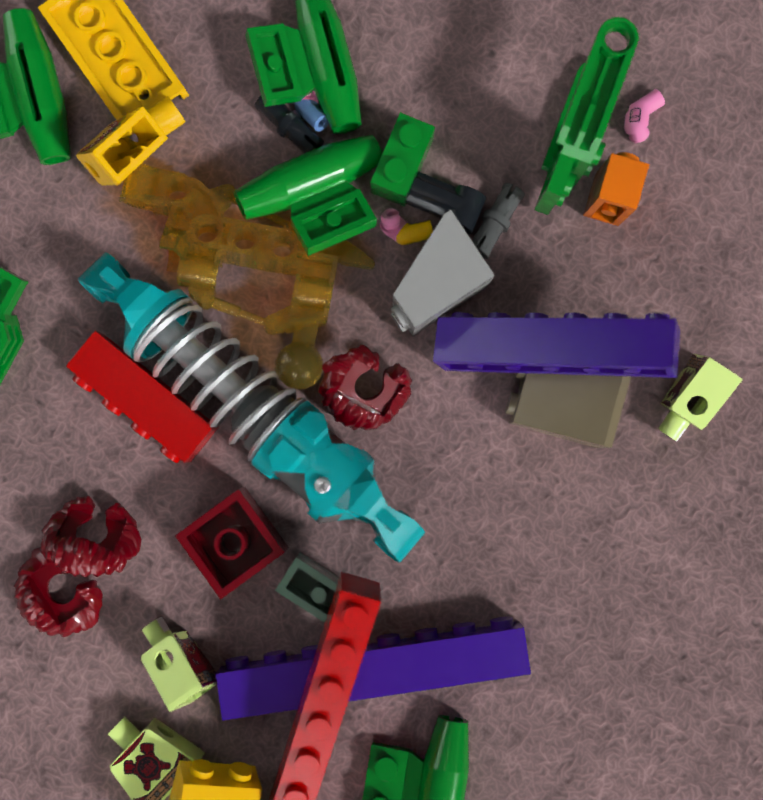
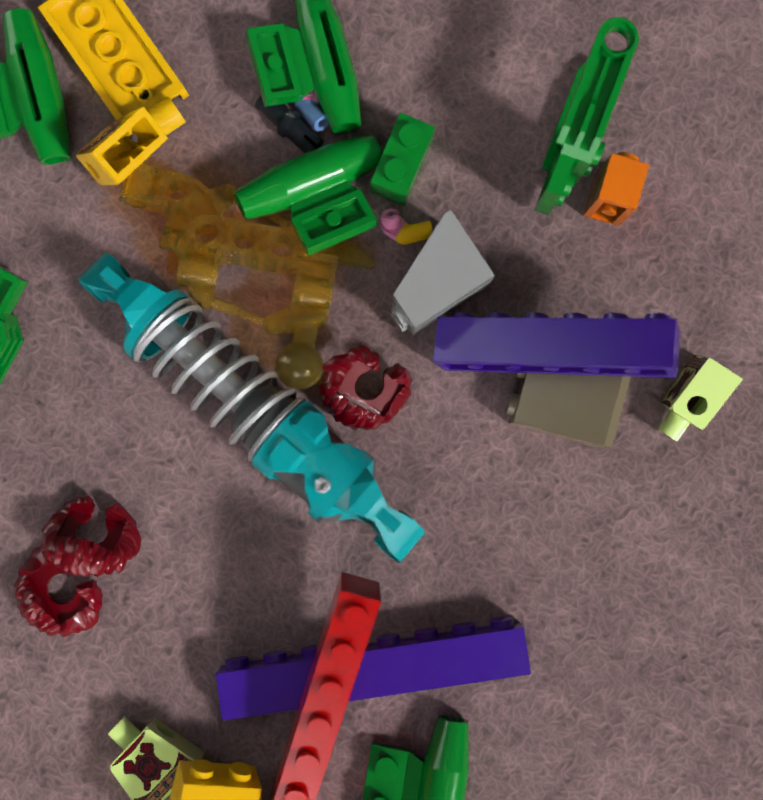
(141, 397): red brick -> none
(189, 673): yellowish green torso -> none
(232, 542): dark red brick -> none
(309, 586): sand green brick -> none
(439, 197): black piece -> none
(497, 219): dark grey pin -> none
(638, 115): bright pink arm -> none

